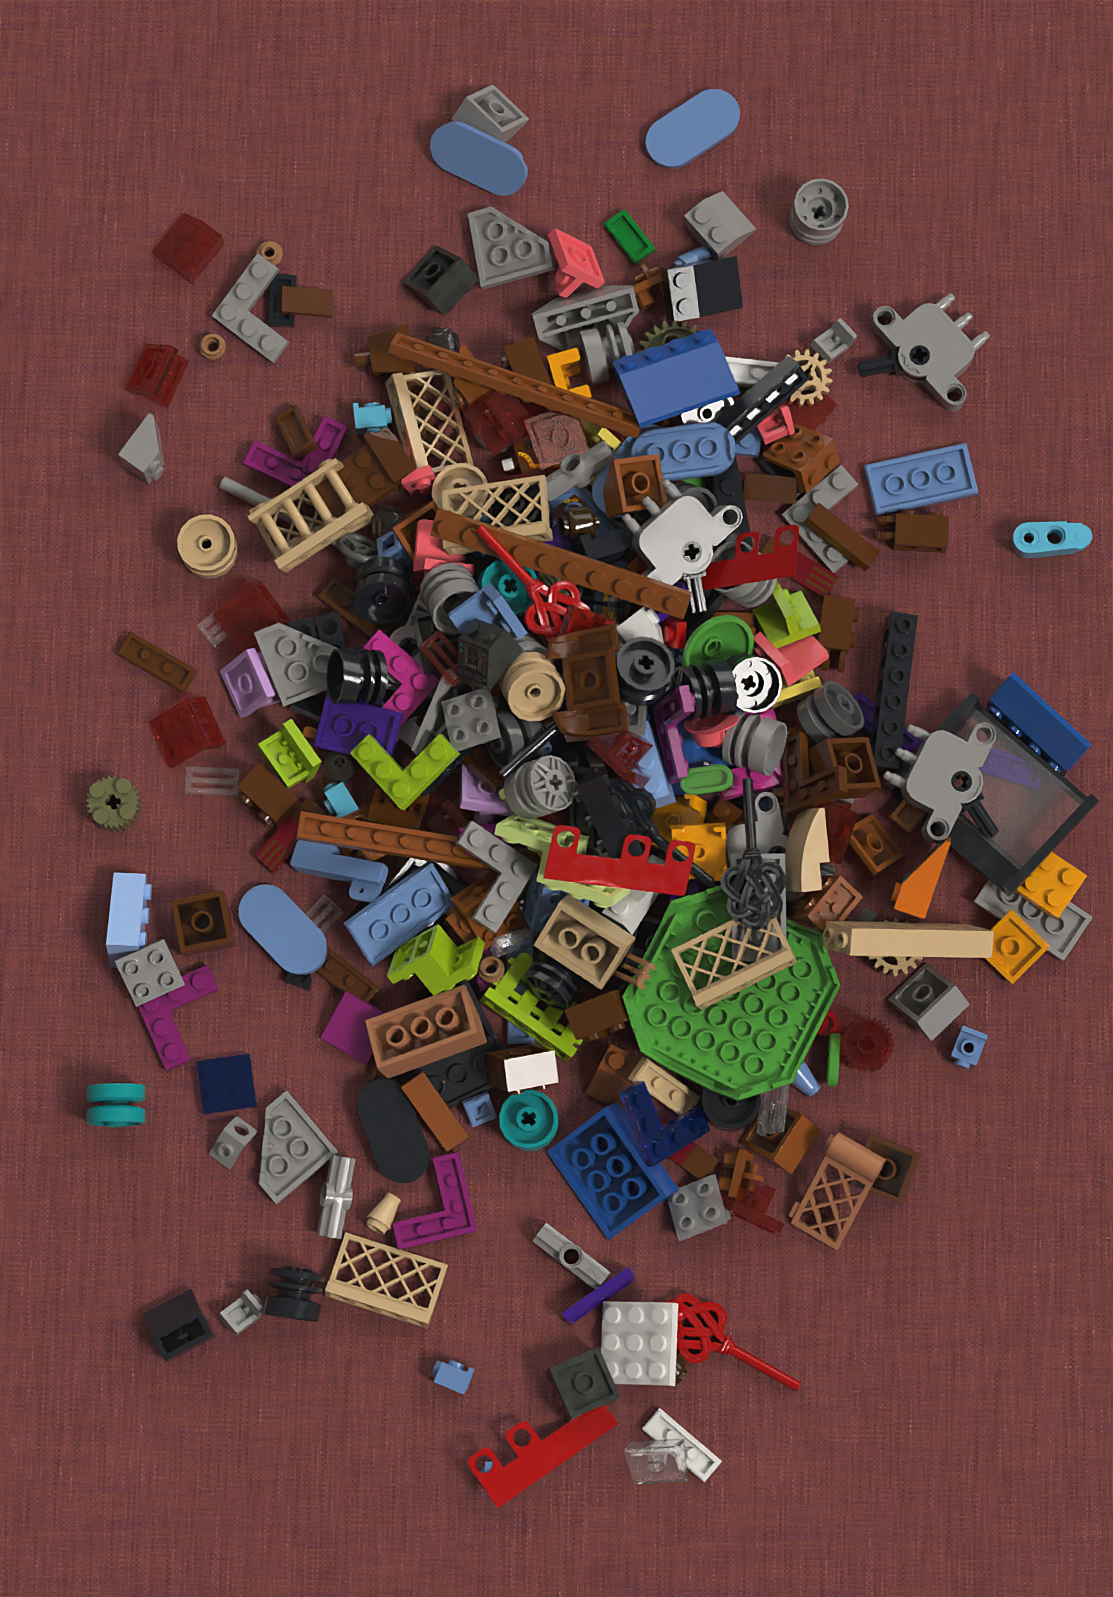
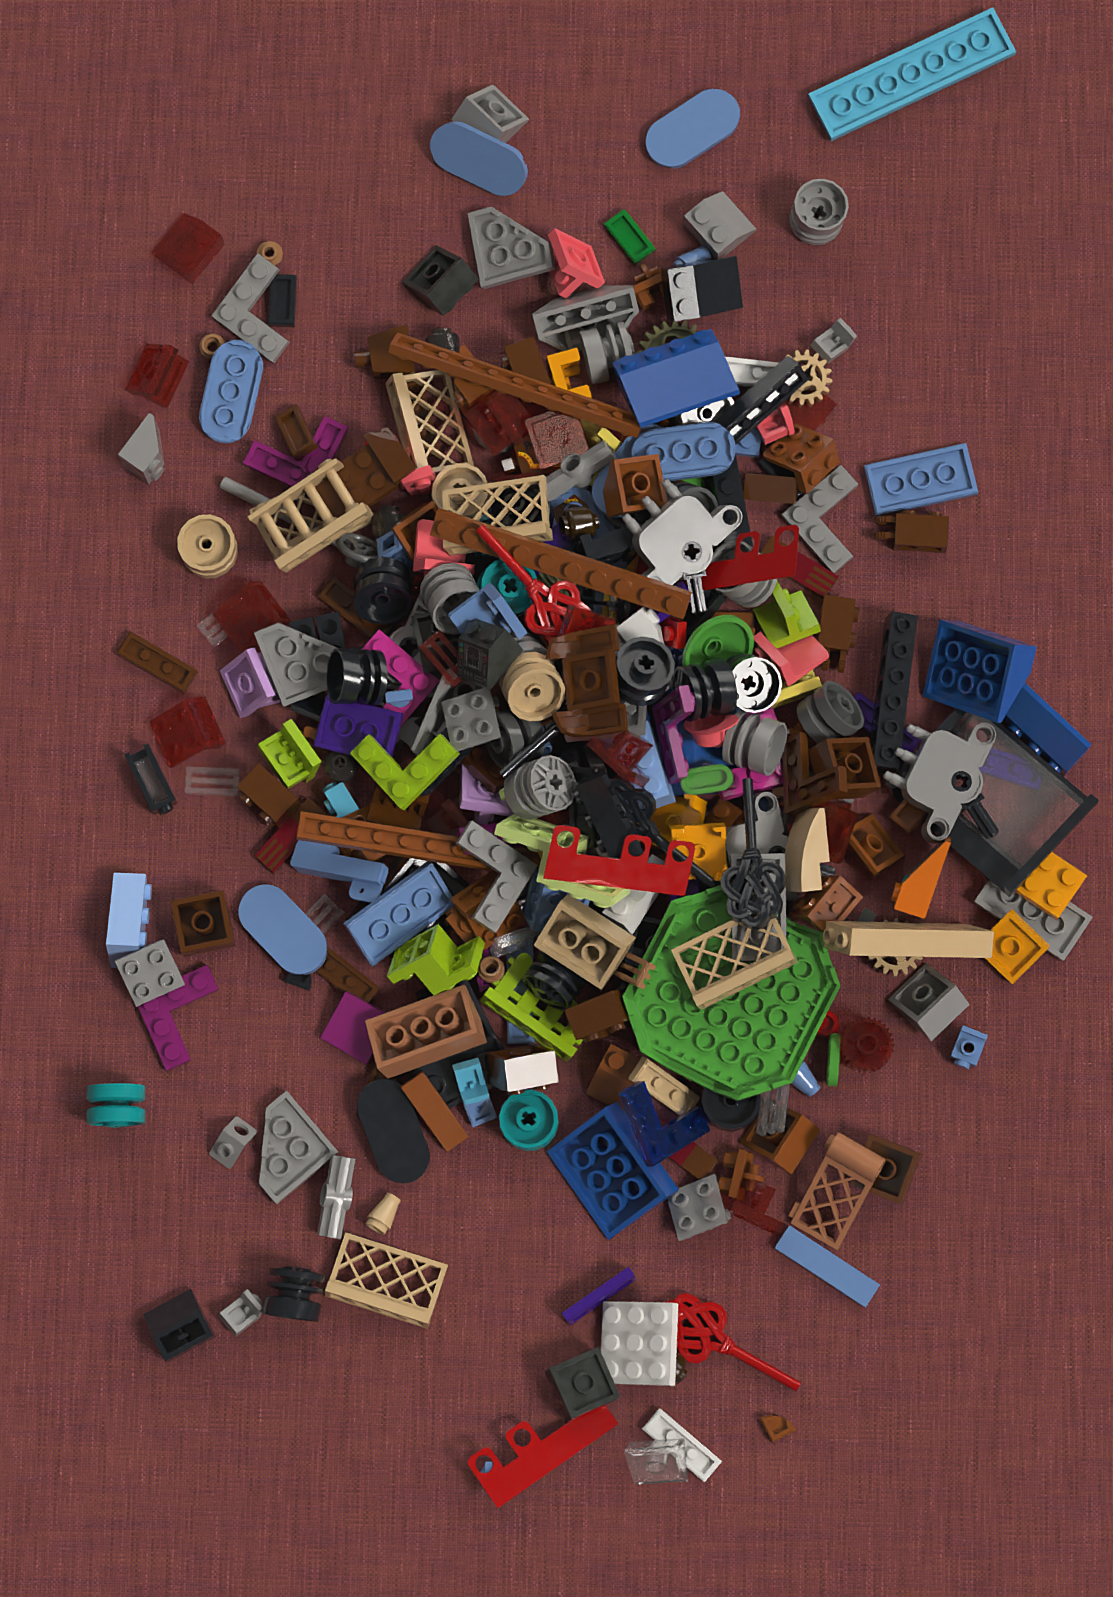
(101, 796): olive brick -> none
(151, 780): none -> window
(227, 1084): clear blue plate -> none
(231, 391): none -> medium blue tile
(306, 301): reddish brown tile -> none
(371, 417): medium azure brick -> none
(399, 698): none -> medium blue tile
(452, 1376): medium blue brick -> none
(458, 1213): magenta plate -> none
(471, 1081): none -> medium azure bracket
(556, 1245): light grey piece -> none
(777, 1426): none -> dark orange tile
(827, 1266): none -> medium blue tile
(841, 537): reddish brown tile -> none
(911, 74): none -> medium azure plate
(936, 340): light grey piece -> none
(977, 669): none -> blue slope
(1072, 537): medium azure piece -> none

